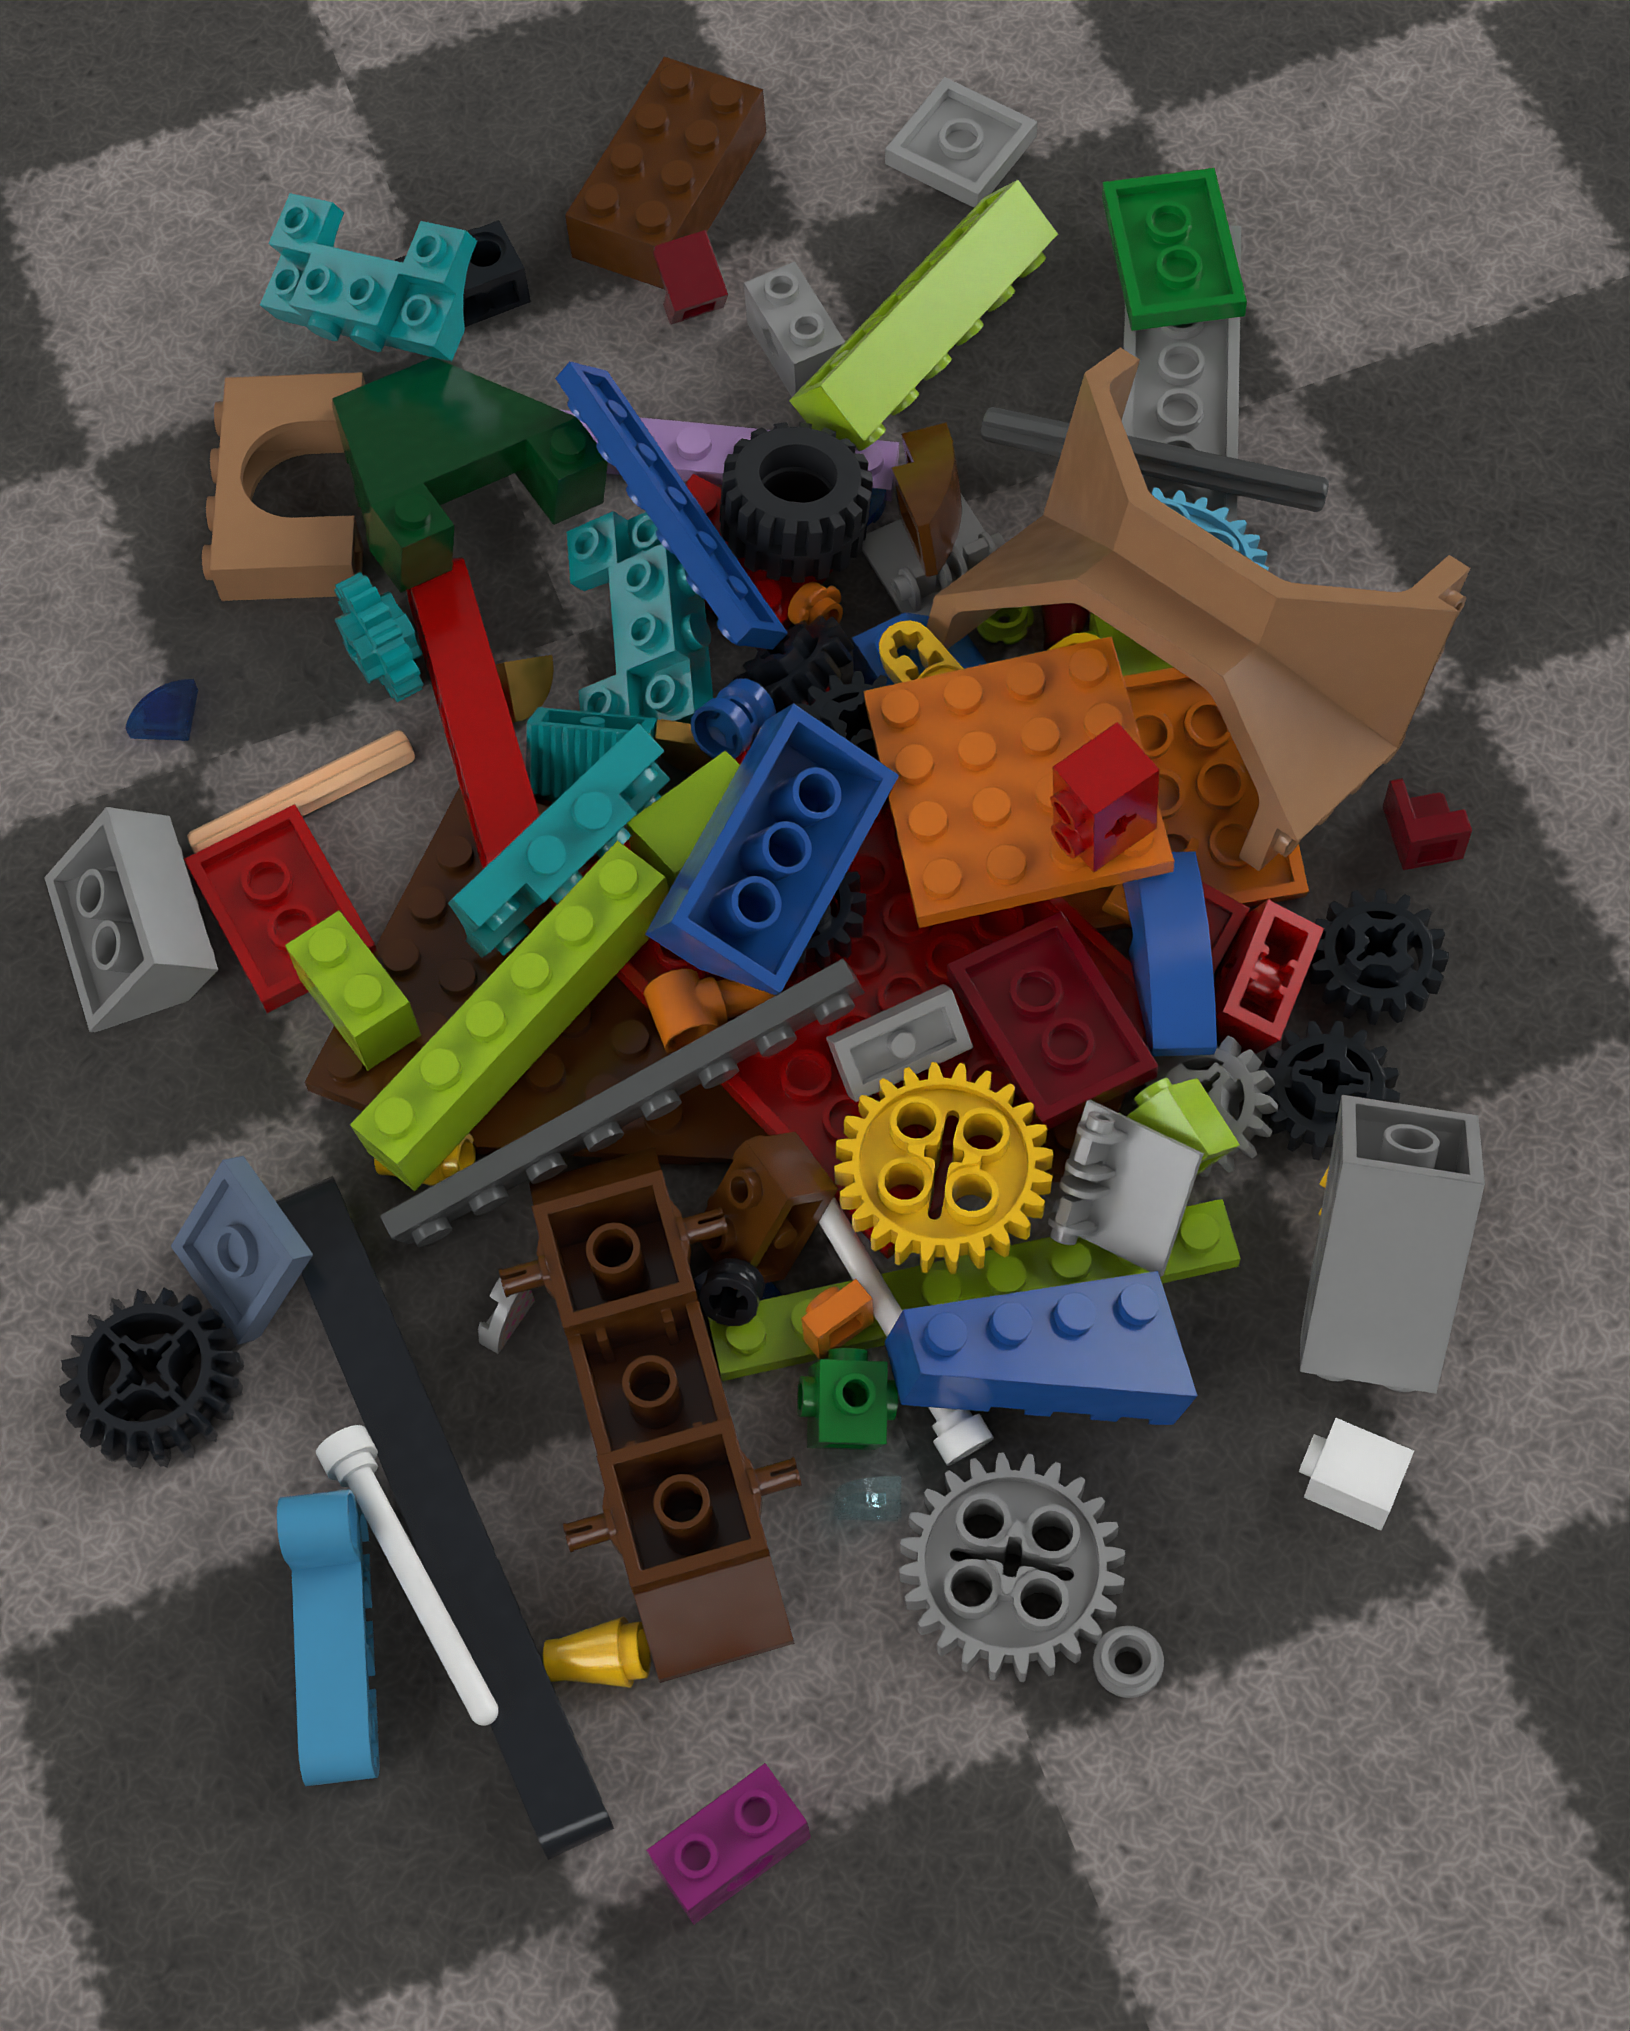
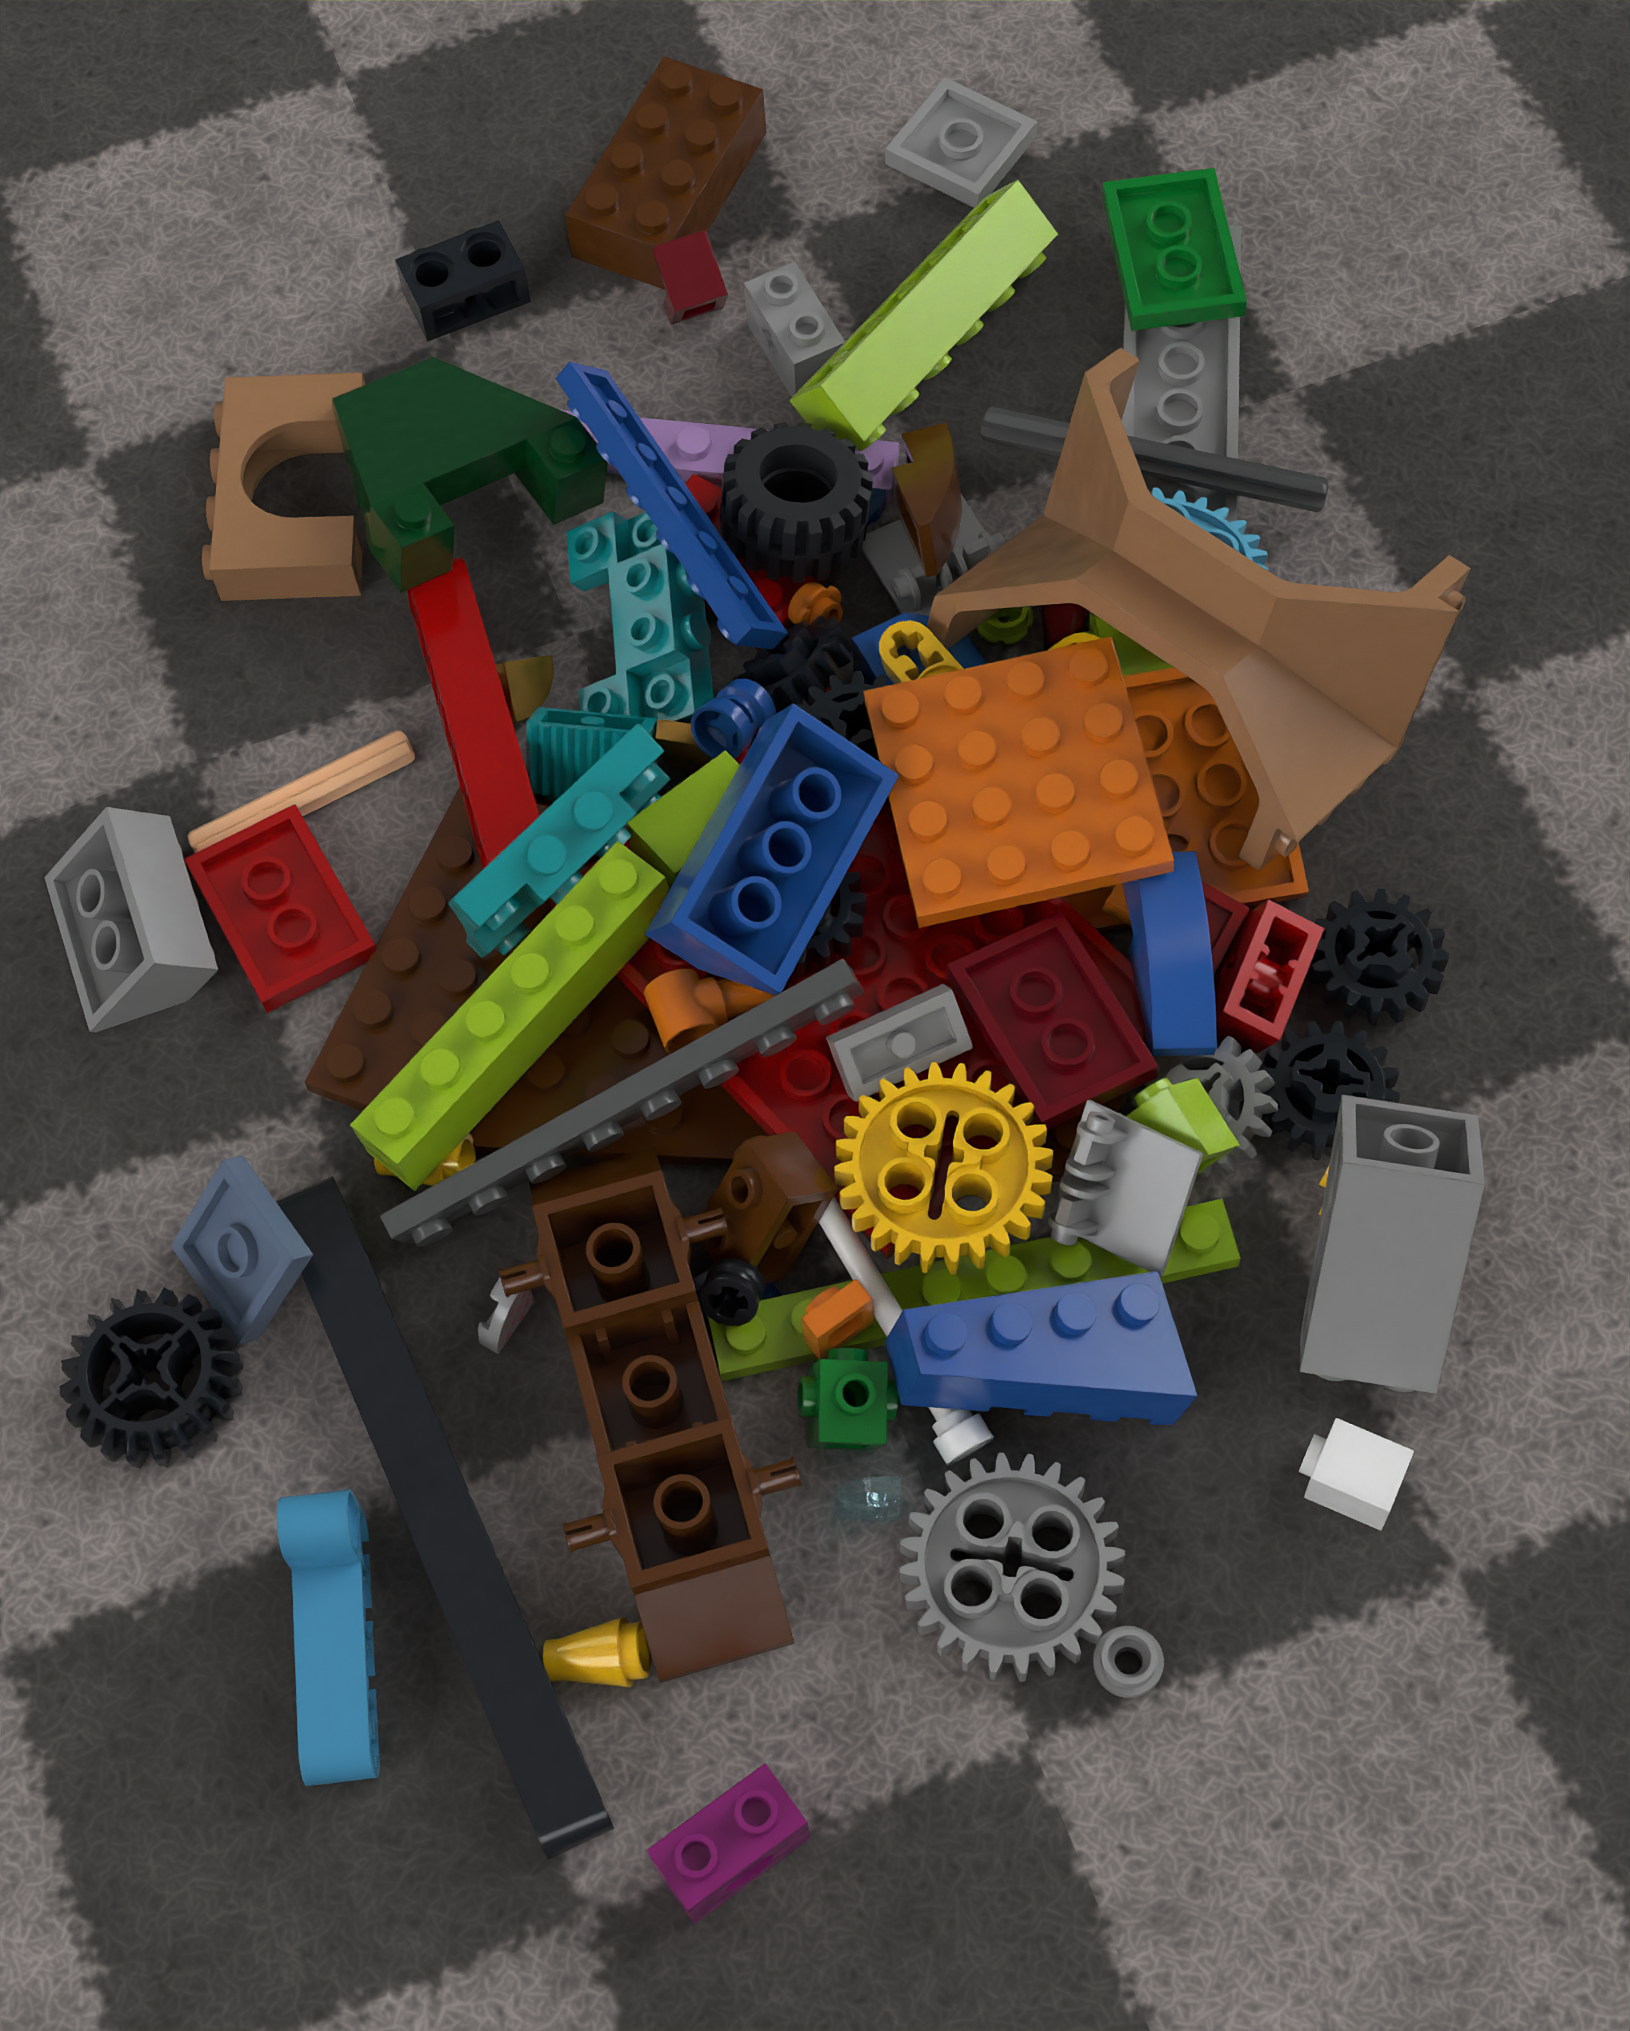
(165, 712): clear blue tile -> none
(351, 1460): white piece -> none
(353, 990): lime piece -> none
(366, 296): teal bracket -> none
(378, 637): teal gear -> none
(1104, 798): red brick -> none
(1424, 827): dark red panel -> none

